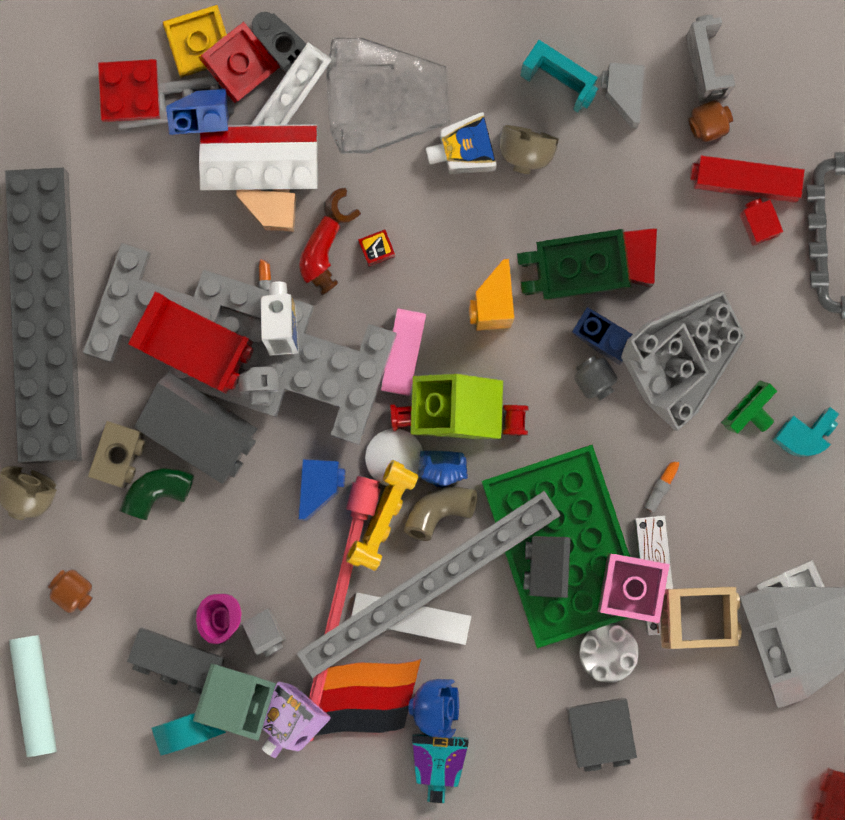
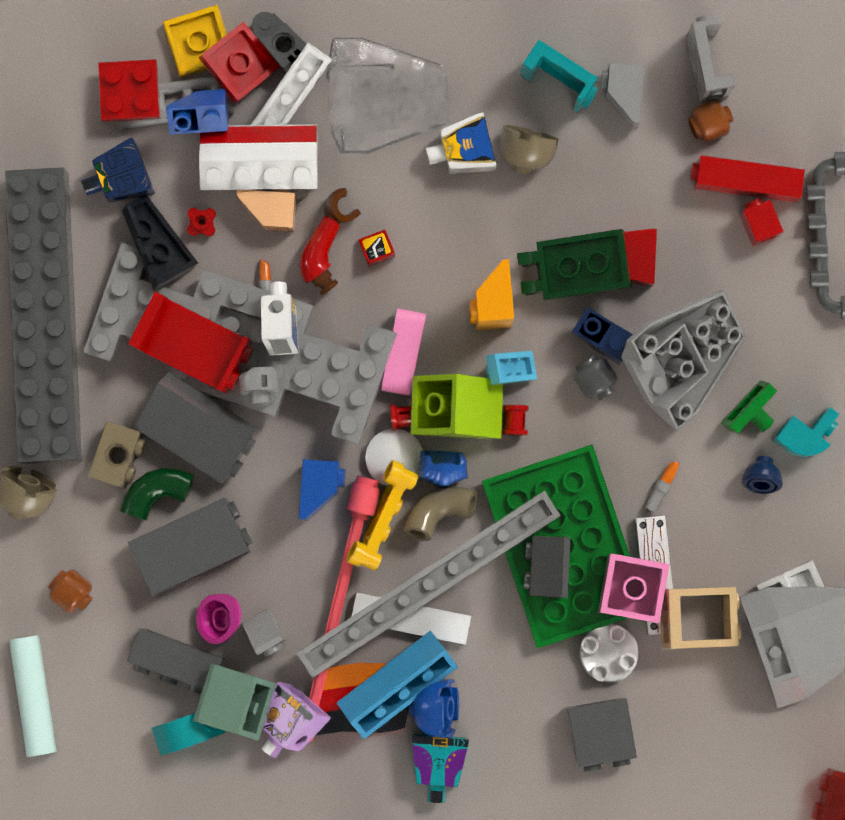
(119, 174): none -> dark blue torso
(157, 243): none -> black wing
(190, 546): none -> dark grey brick
(205, 229): none -> red plate
(396, 684): none -> dark azure brick
(510, 367): none -> medium azure tile
(762, 476): none -> dark blue brick

